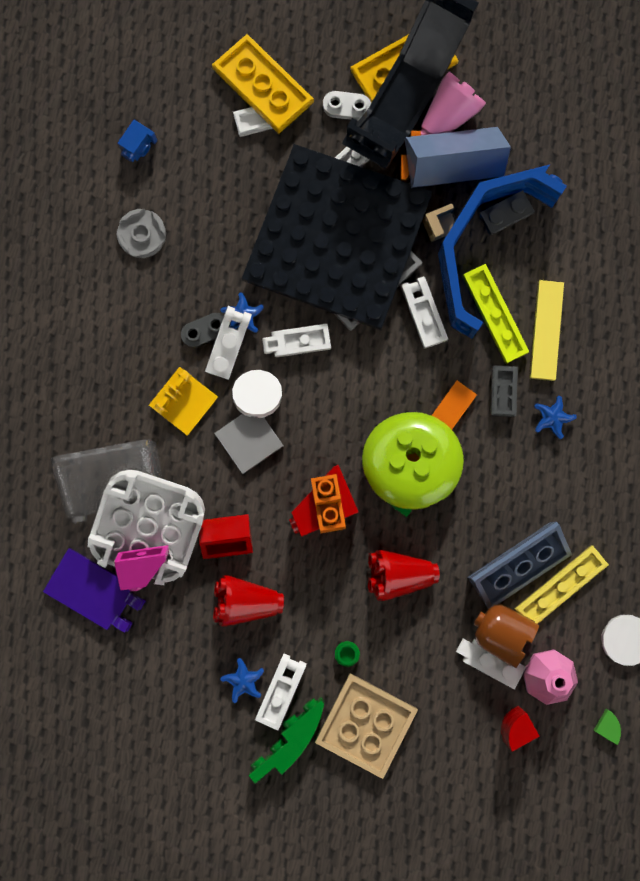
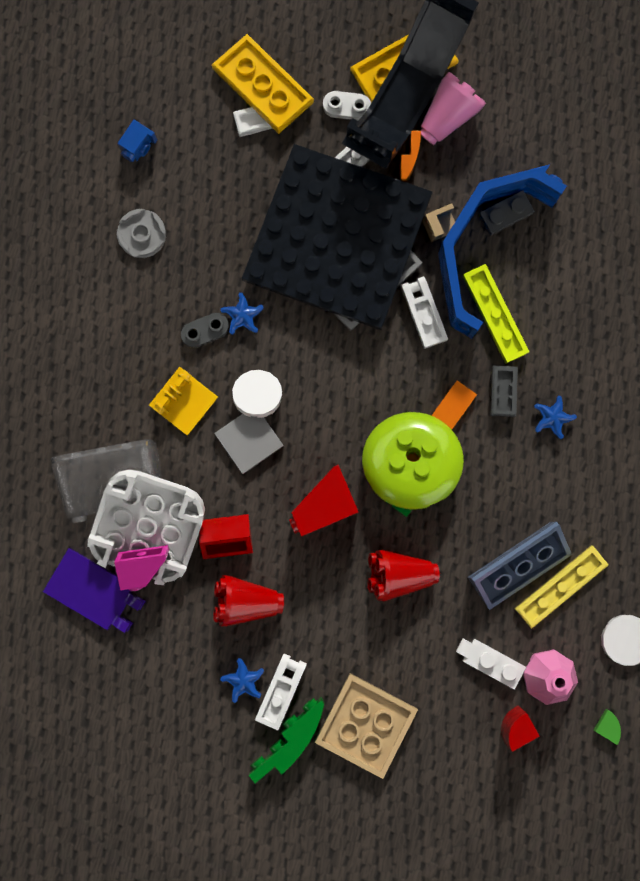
(227, 343): white plate -> none
(297, 341): white hinge -> none
(328, 503): orange slope -> none
(347, 653): green plate -> none
(456, 156): sand blue slope -> none
(504, 633): dark orange cylinder -> none
(546, 330): light yellow tile -> none

